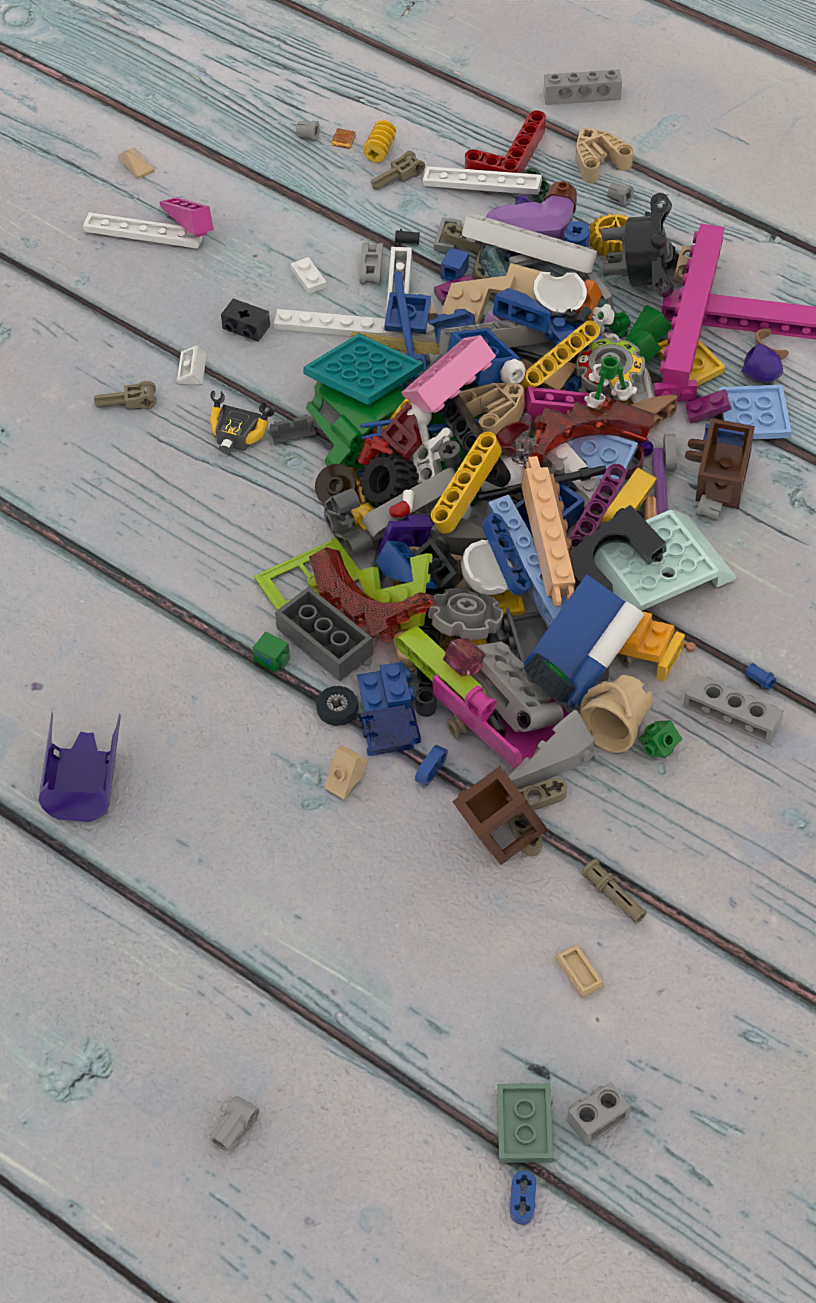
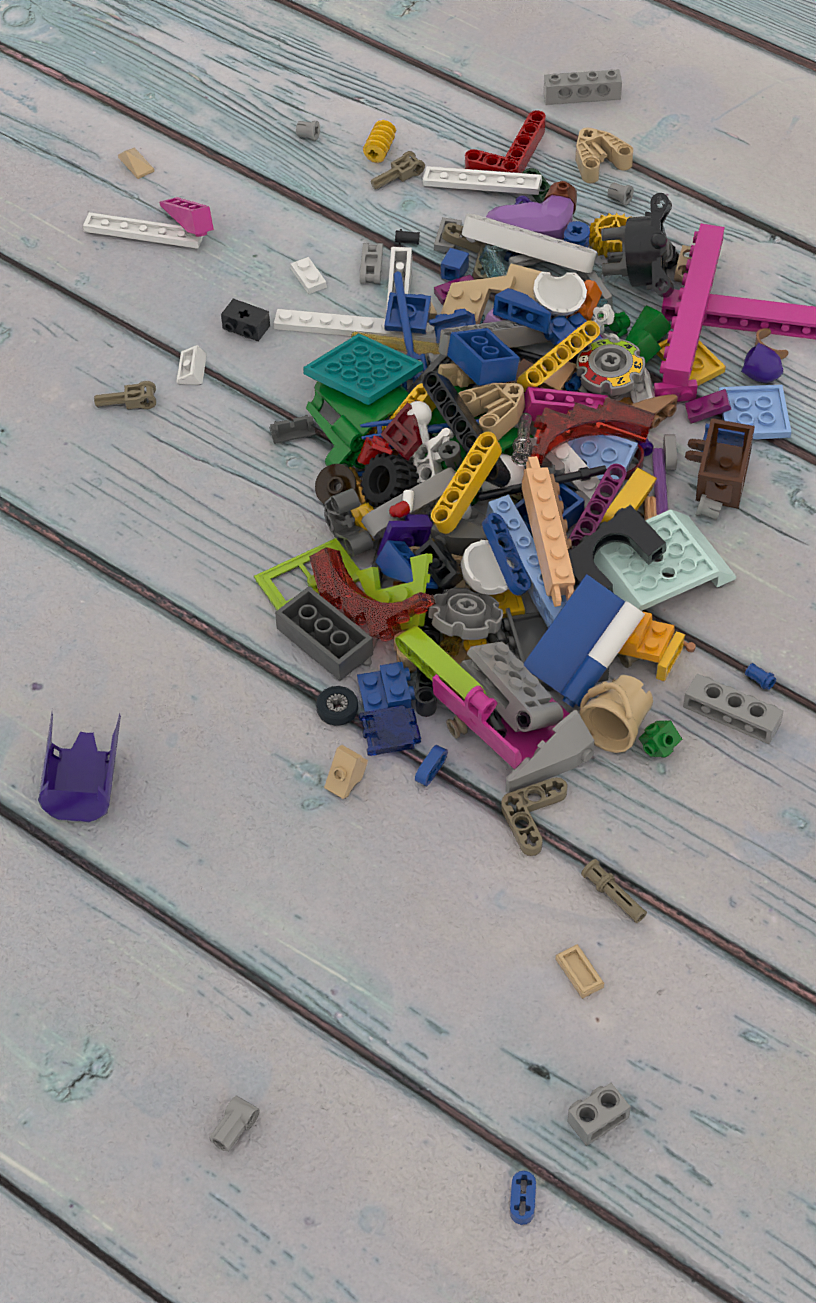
(237, 427): torso -> none
(271, 652): green brick -> none
(343, 138): clear orange tile -> none
(450, 374): bright pink slope -> none
(464, 657): clear pink brick -> none
(491, 805): reddish brown piece -> none
(508, 434): dark red helmet -> none
(513, 371): white plate -> none
(525, 1123): sand green plate -> none
(549, 677): black wheel -> none
(577, 318): black arm -> none
(601, 374): plant -> none

